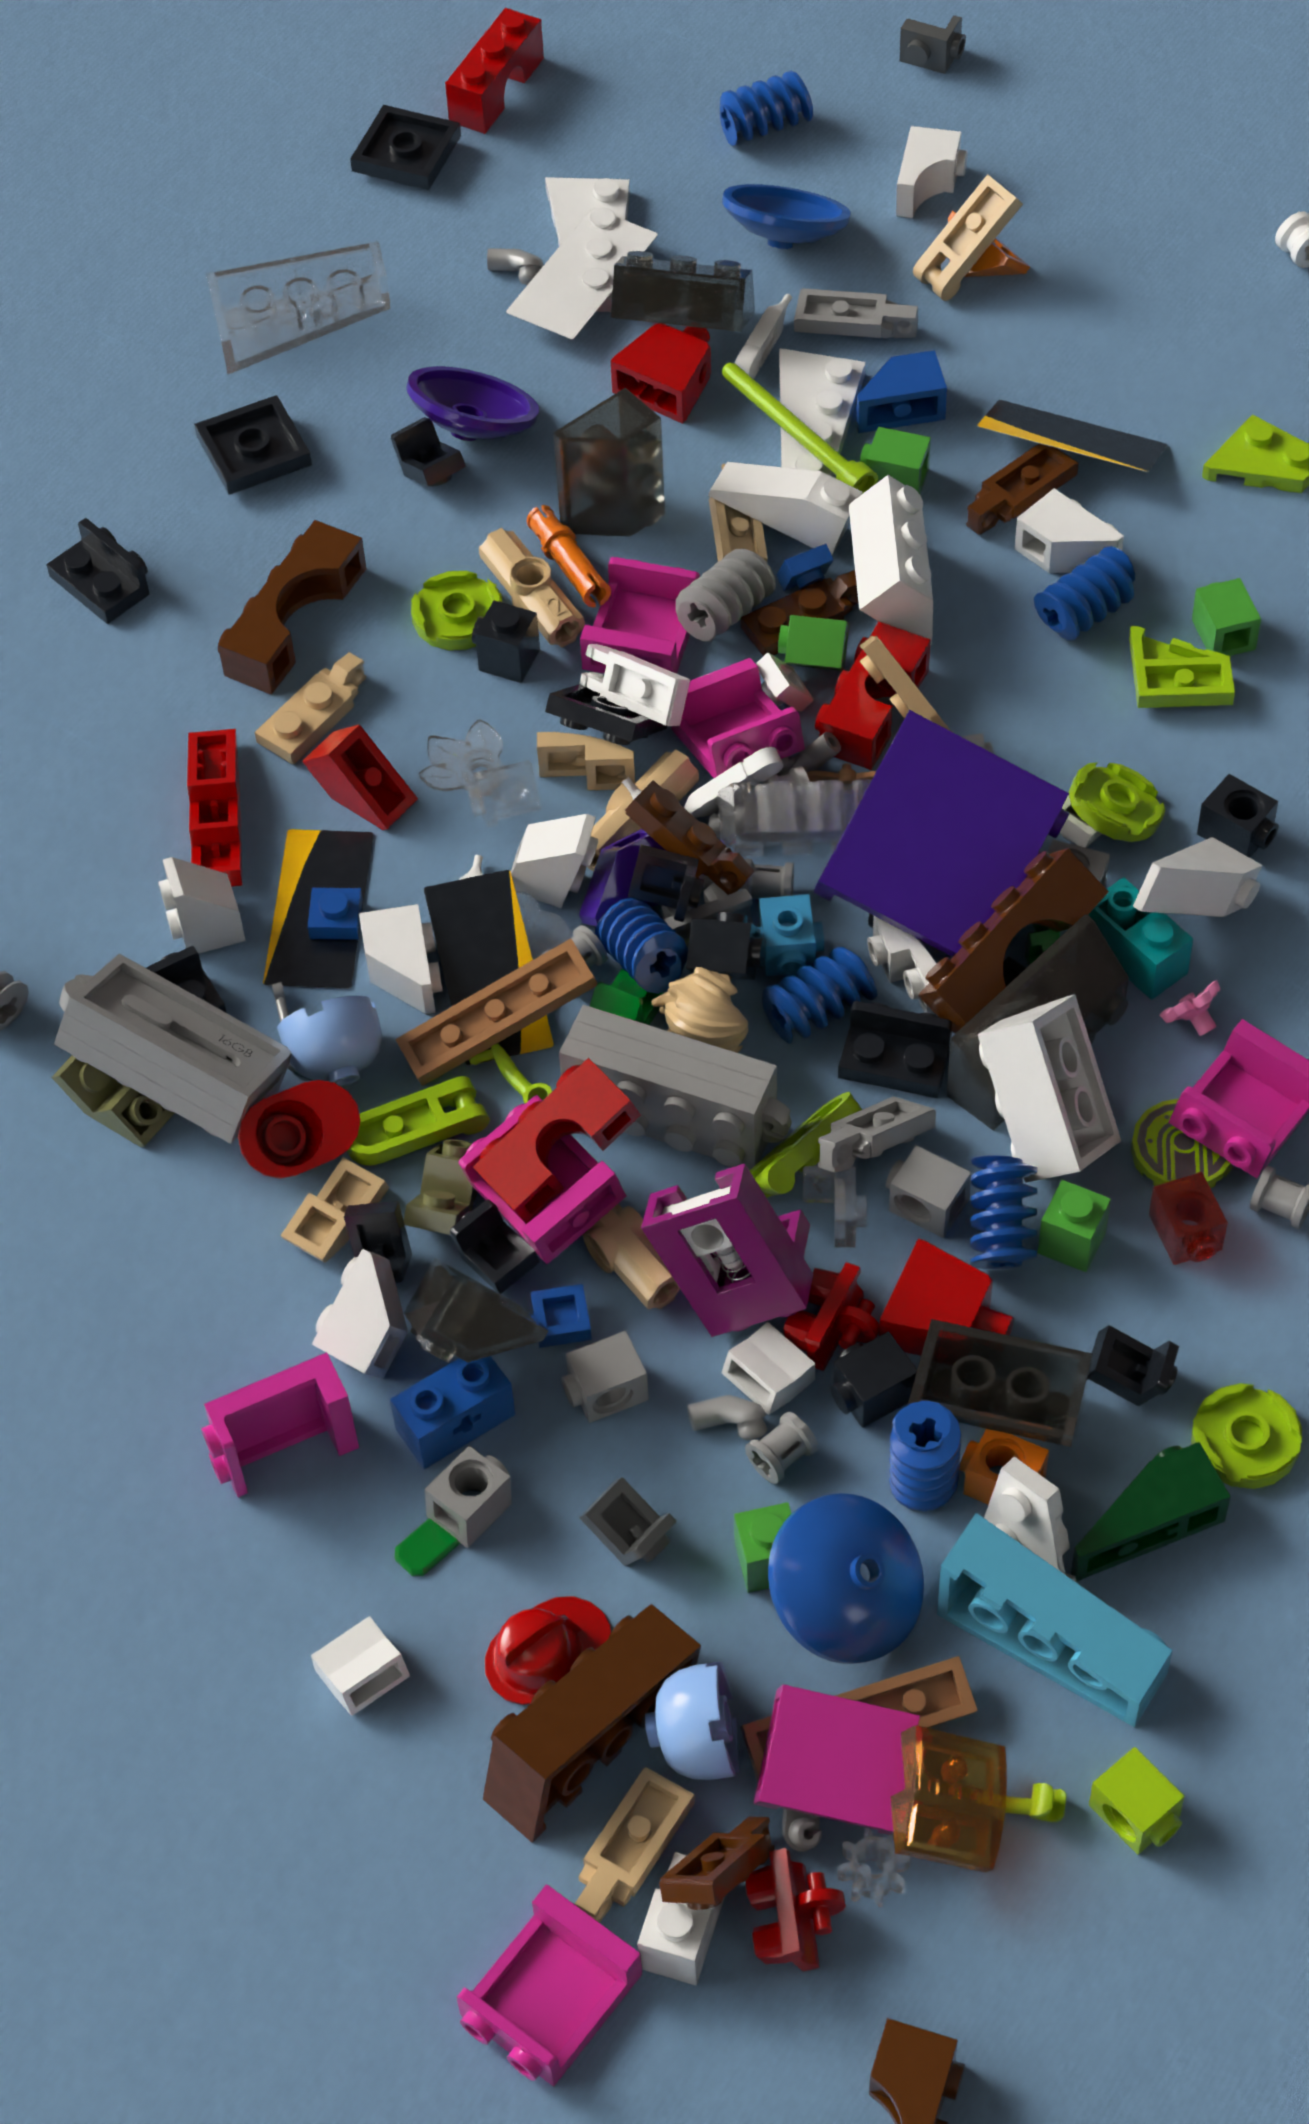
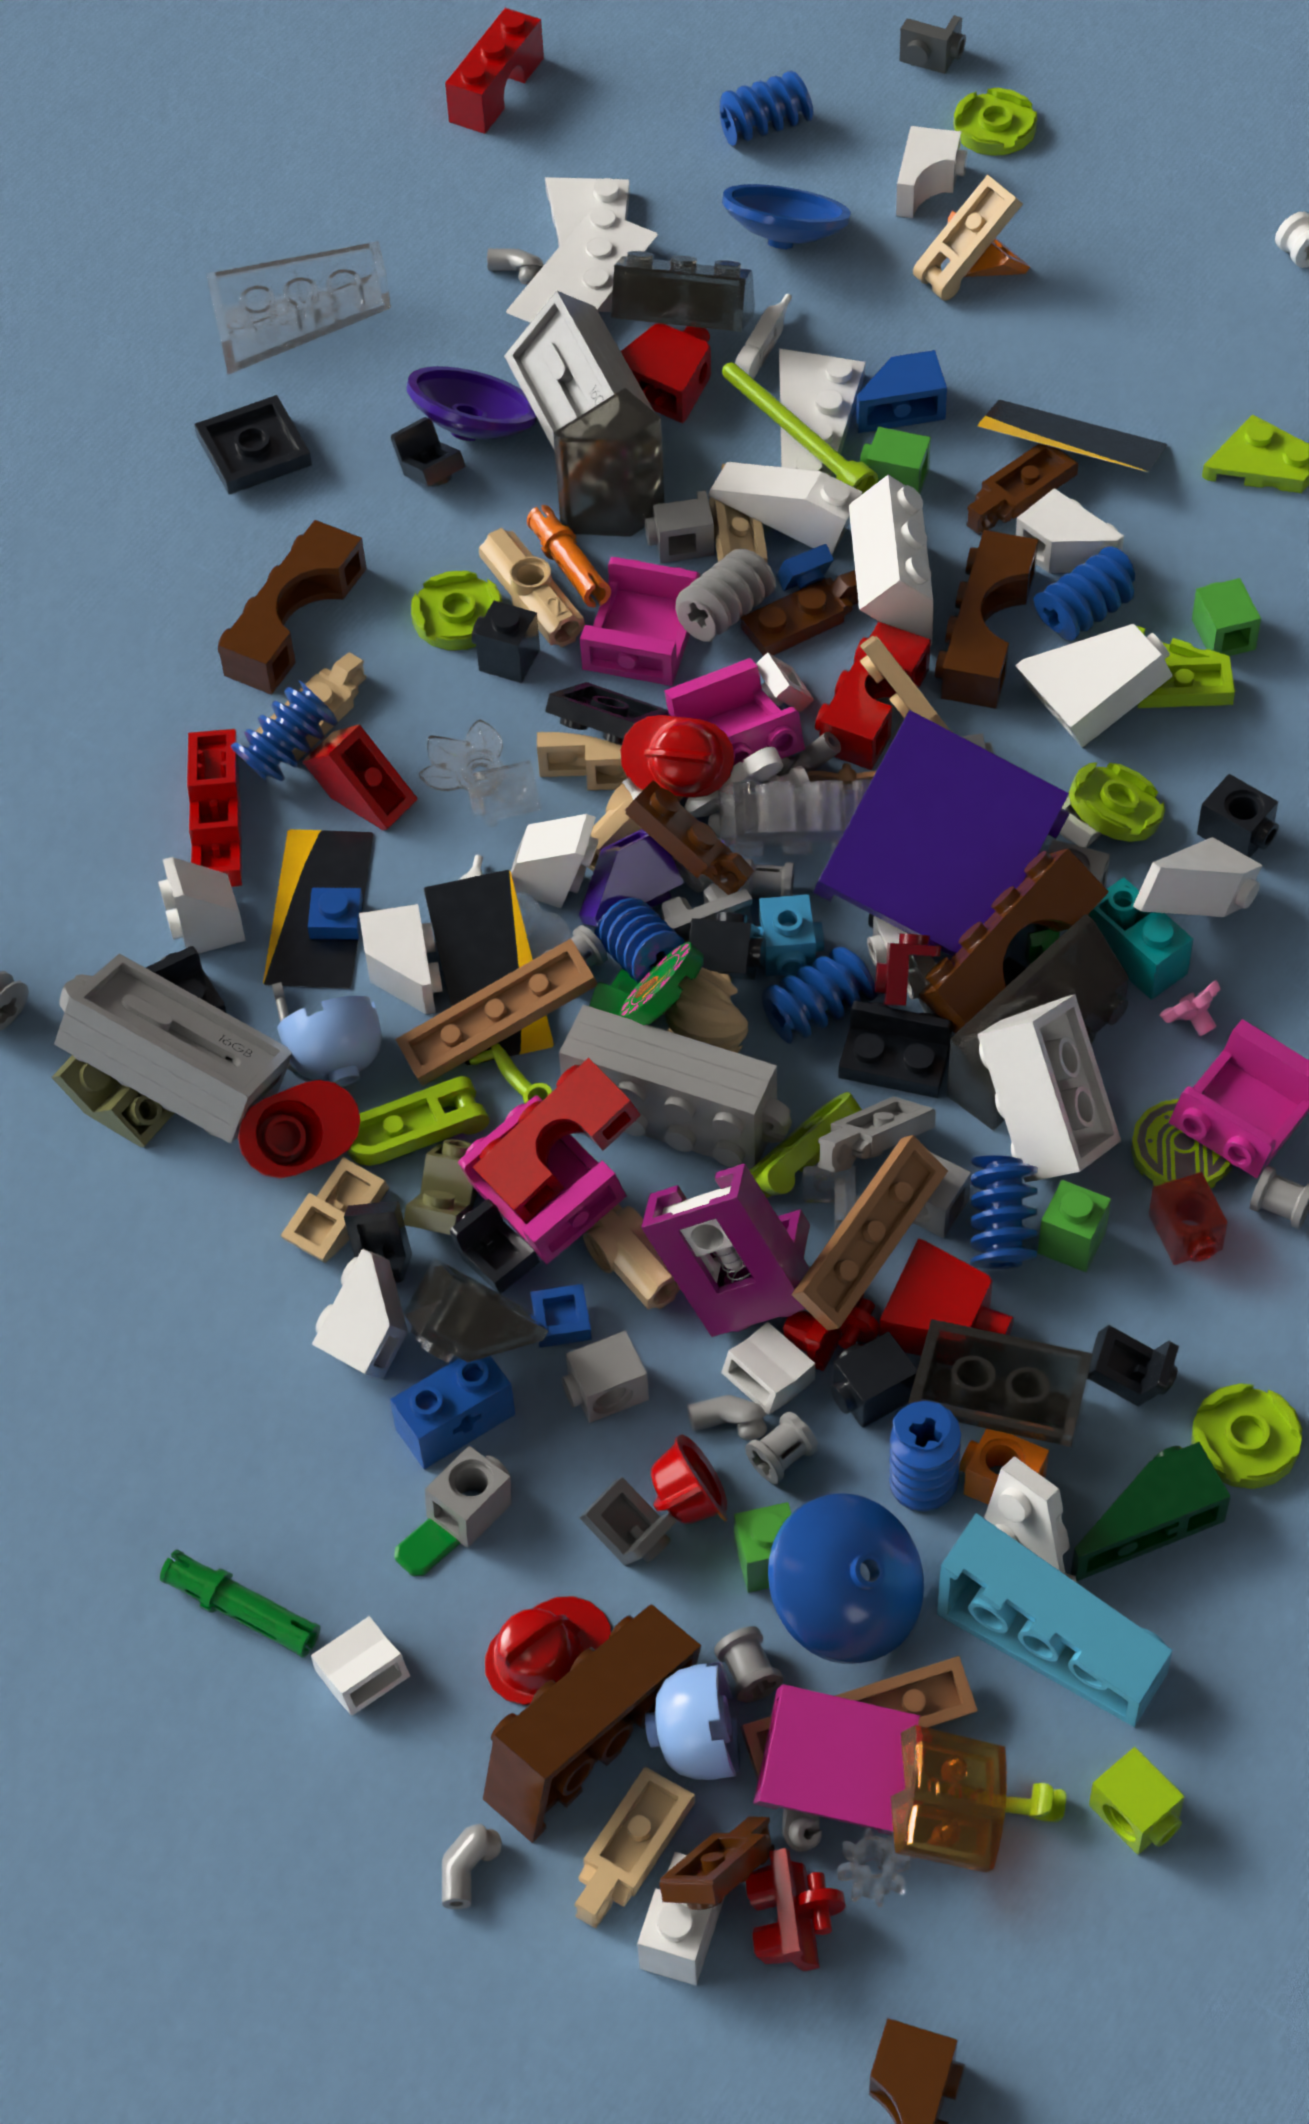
(101, 573): black bracket -> none
(221, 1593): none -> green pin
(276, 1416): dark pink panel -> none
(285, 733): none -> blue piece
(405, 147): black plate -> none
(459, 1860): none -> light grey arm
(551, 1988): dark pink panel -> none
(568, 363): none -> light grey piece
(638, 685): white hinge -> none
(660, 985): none -> green tile
(666, 880): black bracket -> none
(678, 754): none -> red piece
(682, 529): none -> light grey brick
(687, 1484): none -> red piece
(748, 1664): none -> light grey bush
(814, 642): bright green brick -> none
(854, 314): light grey hinge -> none
(869, 1233): none -> medium nougat plate
(892, 976): none -> dark red bracket
(977, 658): none -> reddish brown arch
(995, 121): none -> lime tile
(1097, 679): none -> white slope

